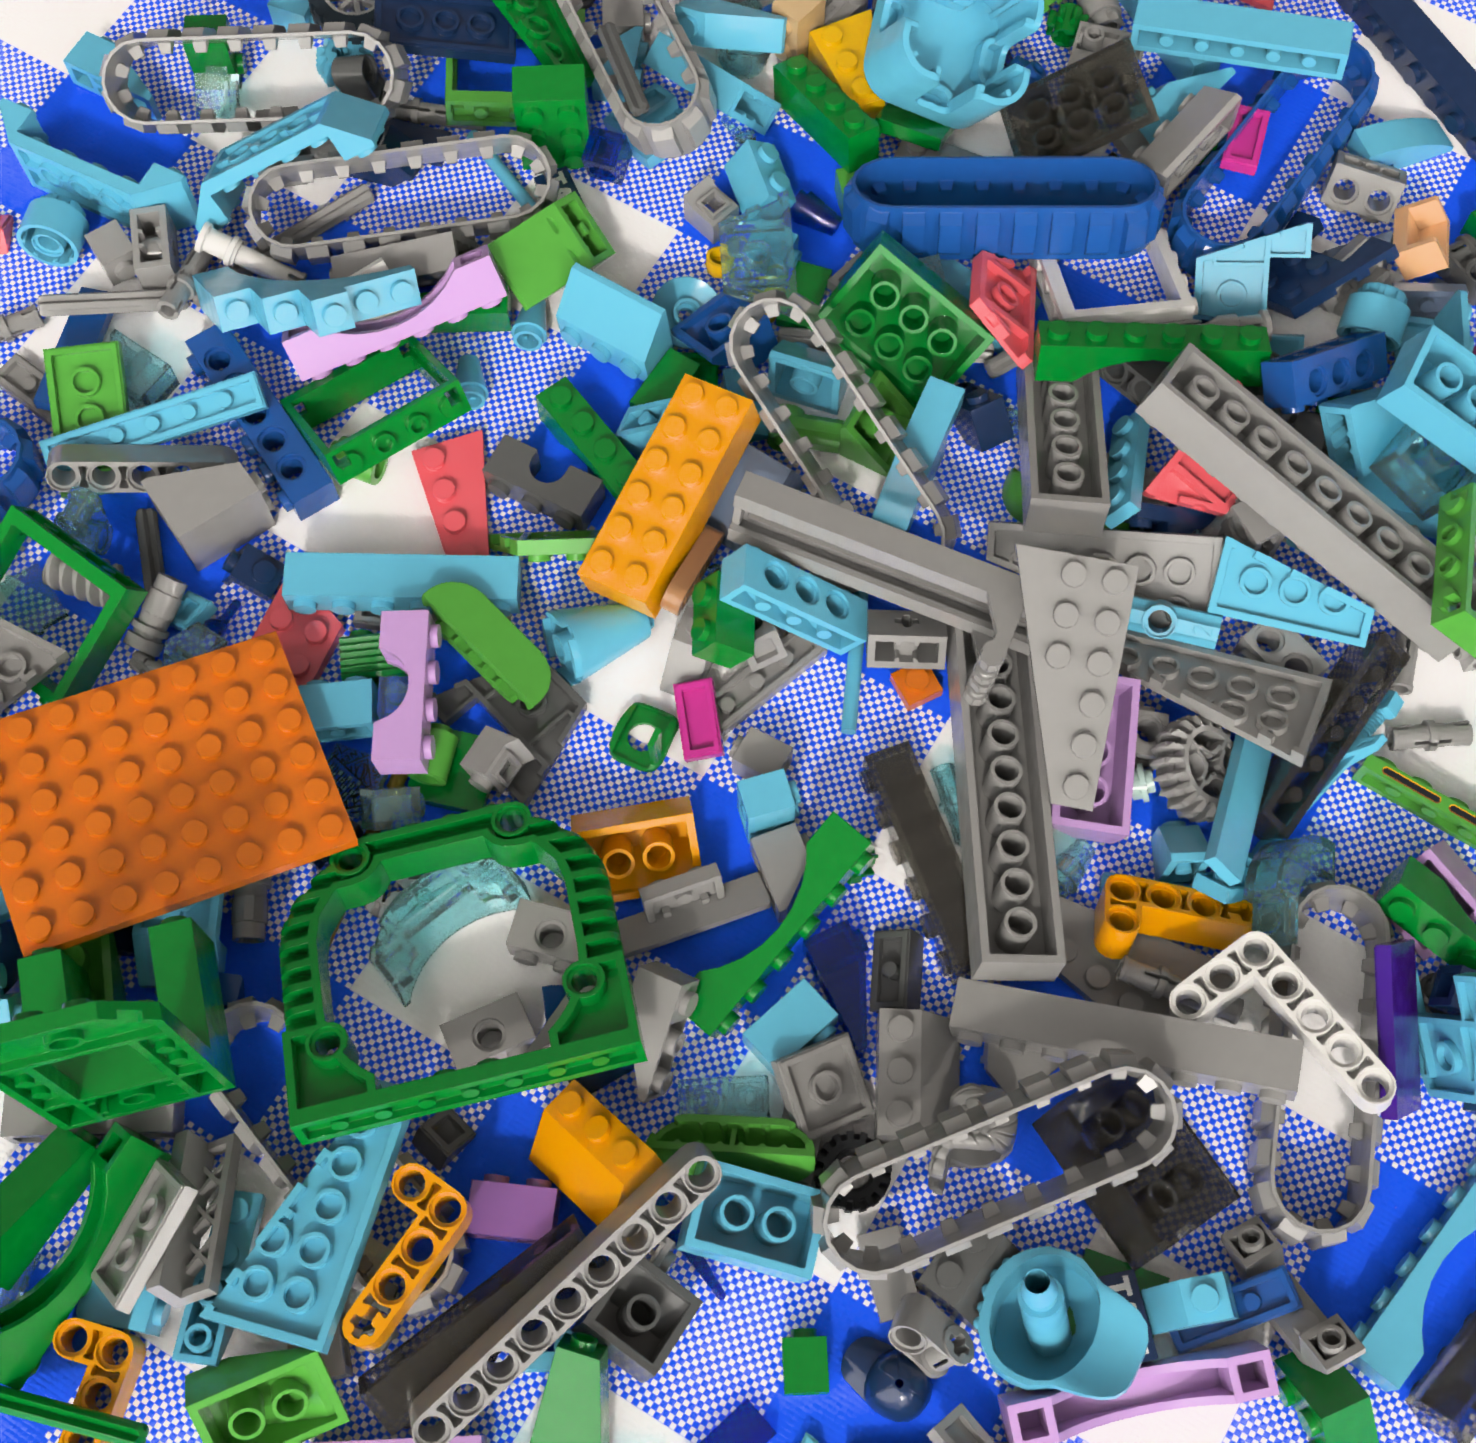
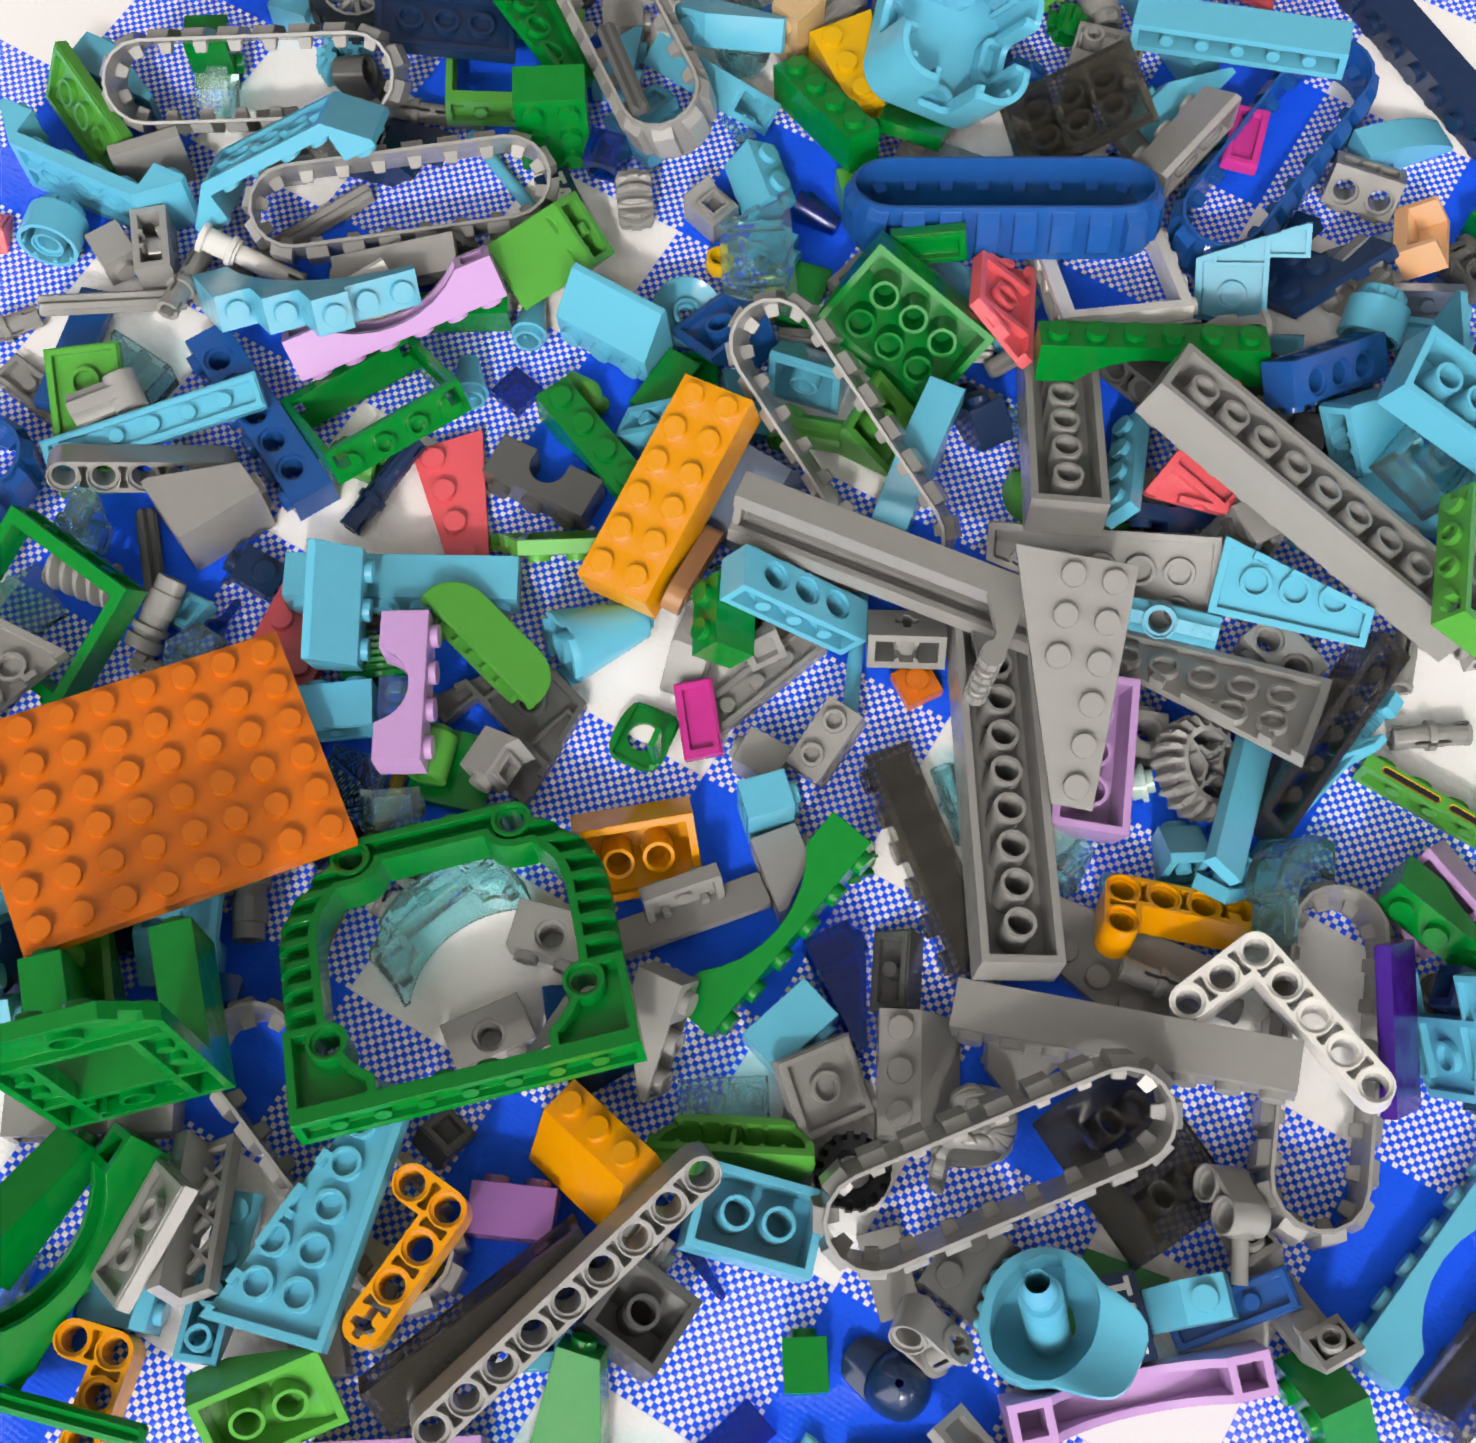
(82, 107): none -> bright green tile
(116, 395): none -> light grey piece
(162, 147): none -> light grey tile
(336, 606): none -> medium azure slope
(378, 490): none -> dark blue pin
(516, 391): none -> clear blue tile
(590, 391): none -> bright green arm
(634, 199): none -> light grey gear
(826, 742): none -> light grey brick
(934, 242): none -> green tile
(1235, 1213): none -> light grey beam

